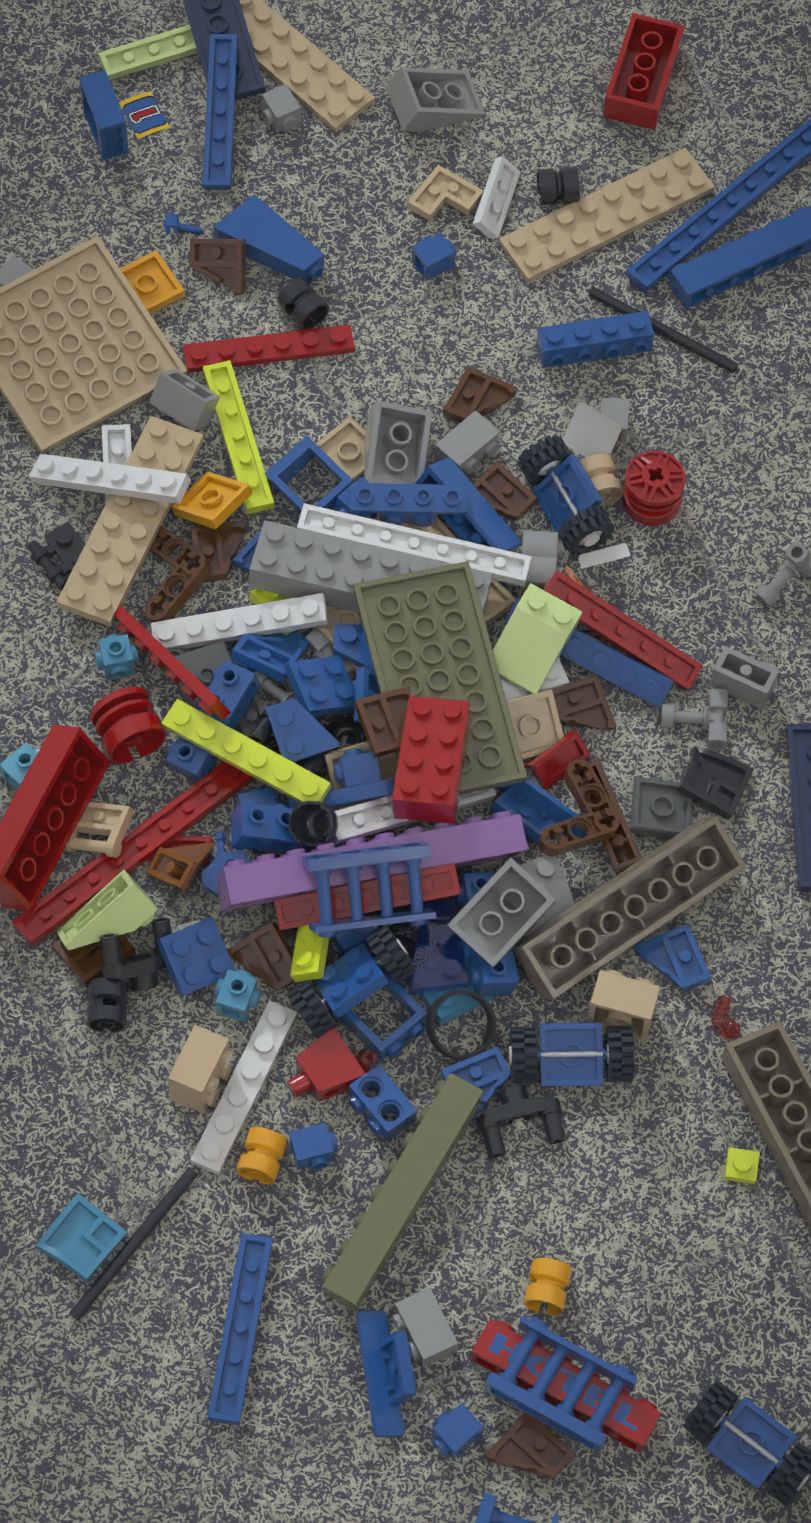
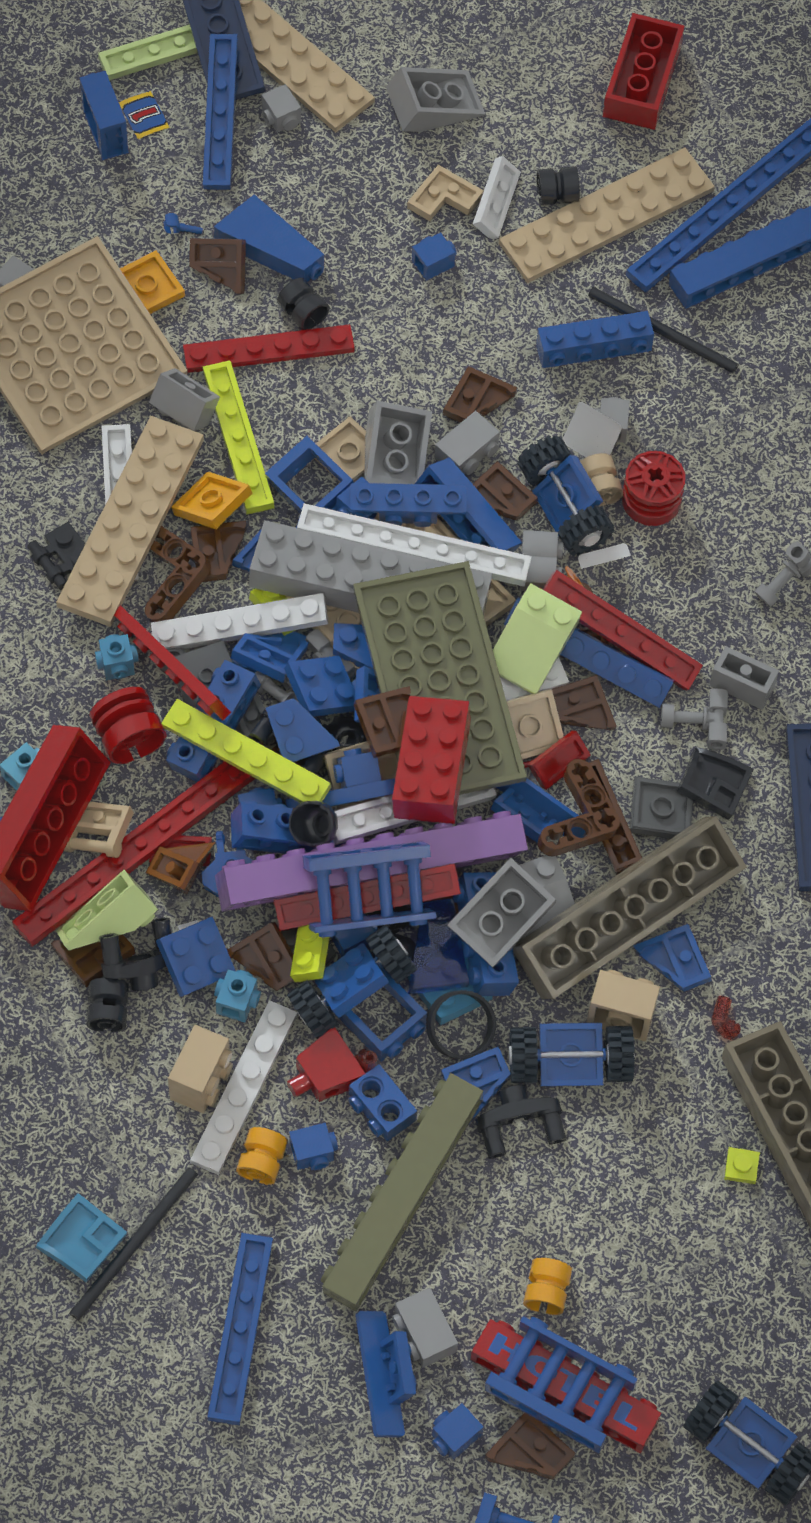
(110, 478): white plate -> none

